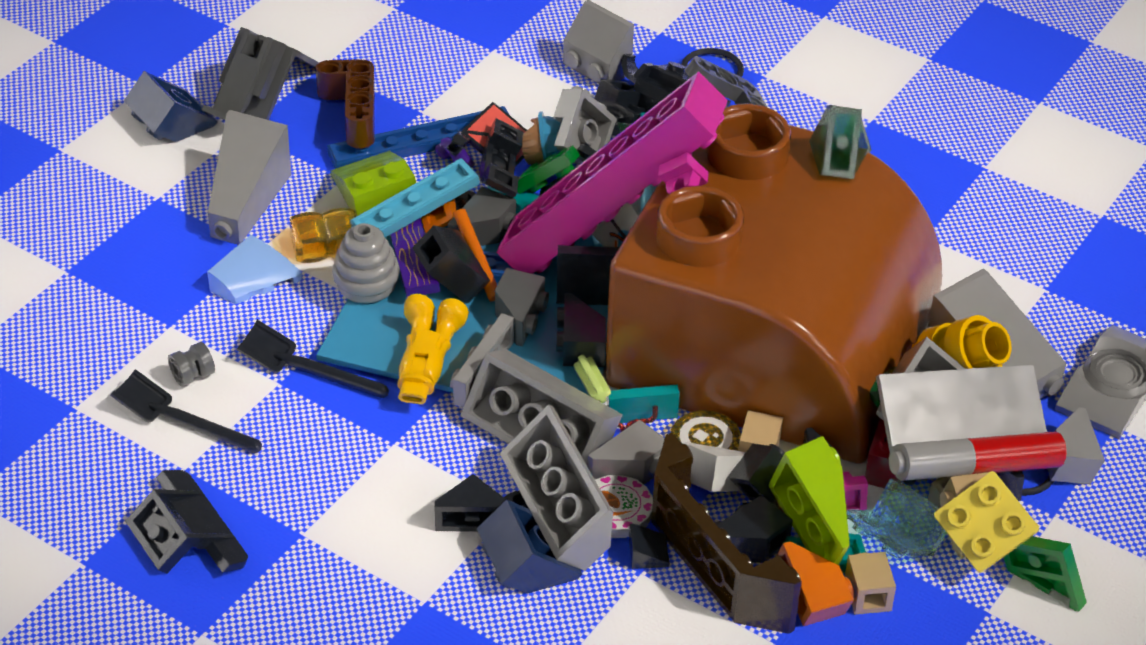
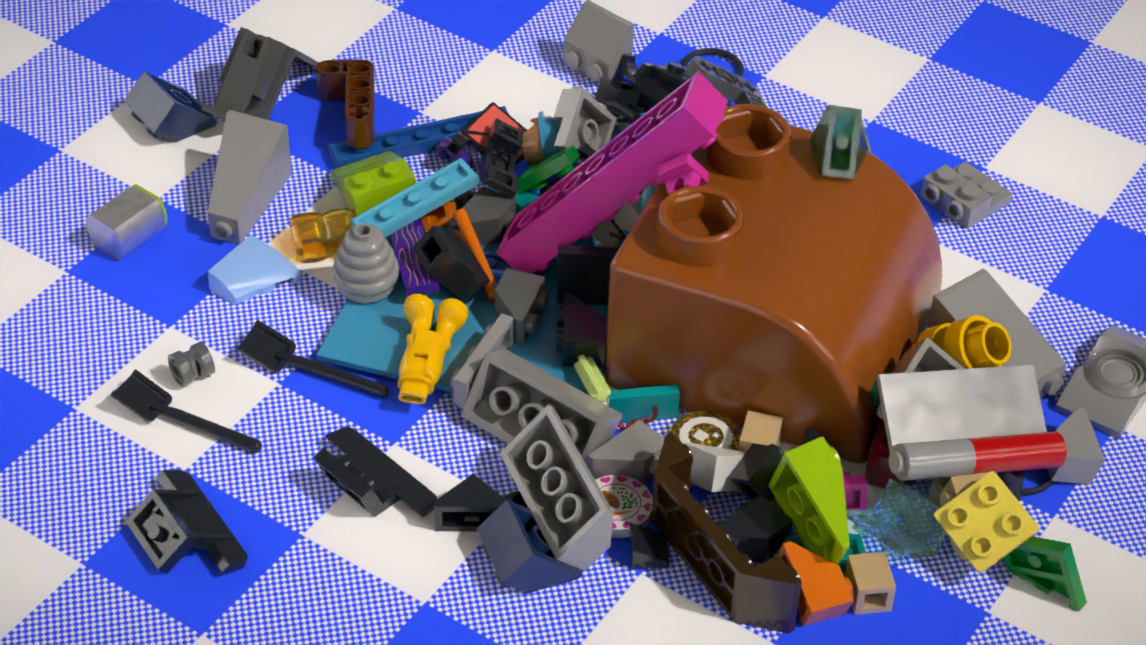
(127, 221): none -> piece
(371, 475): none -> black plate
(964, 193): none -> light grey plate

